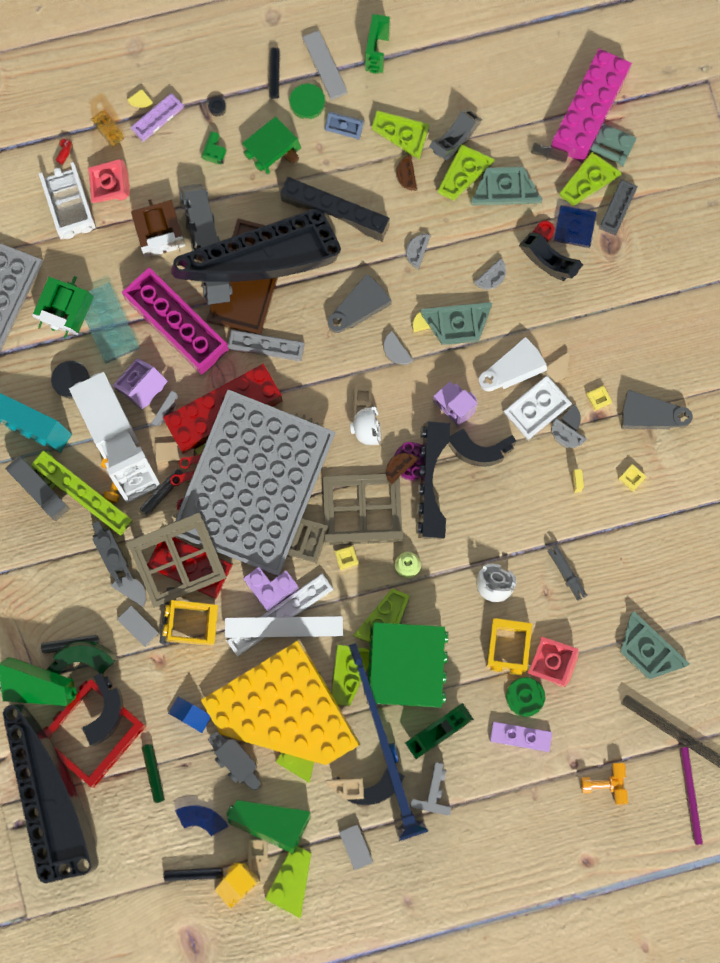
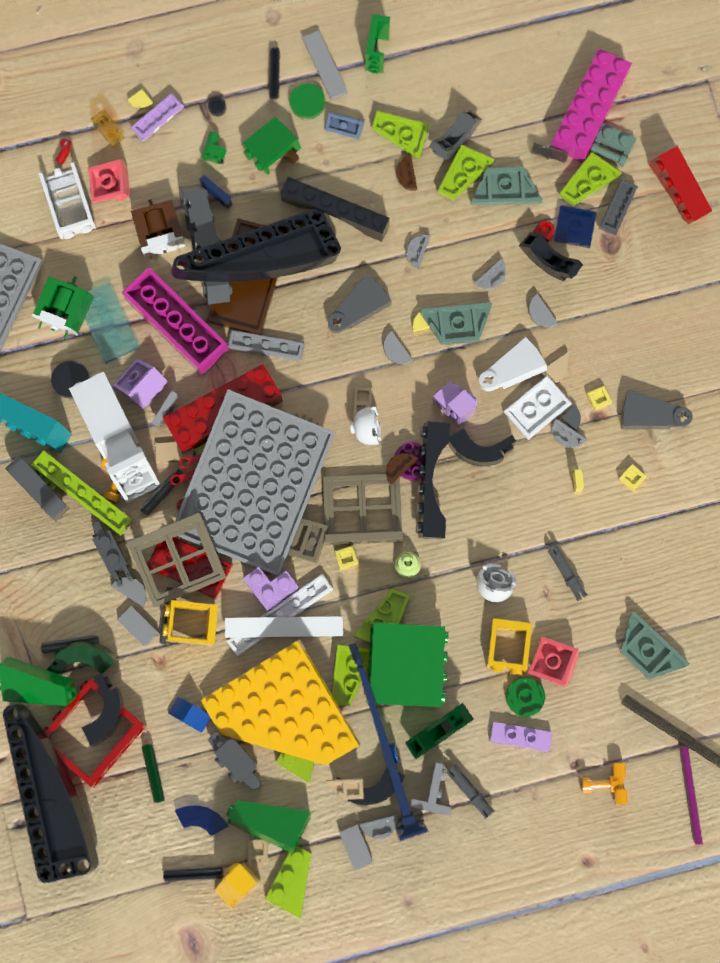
(216, 192): none -> dark blue tile
(380, 827): none -> light grey tile
(470, 791): none -> dark grey pin
(540, 313): none -> light grey tile
(680, 184): none -> red wedge

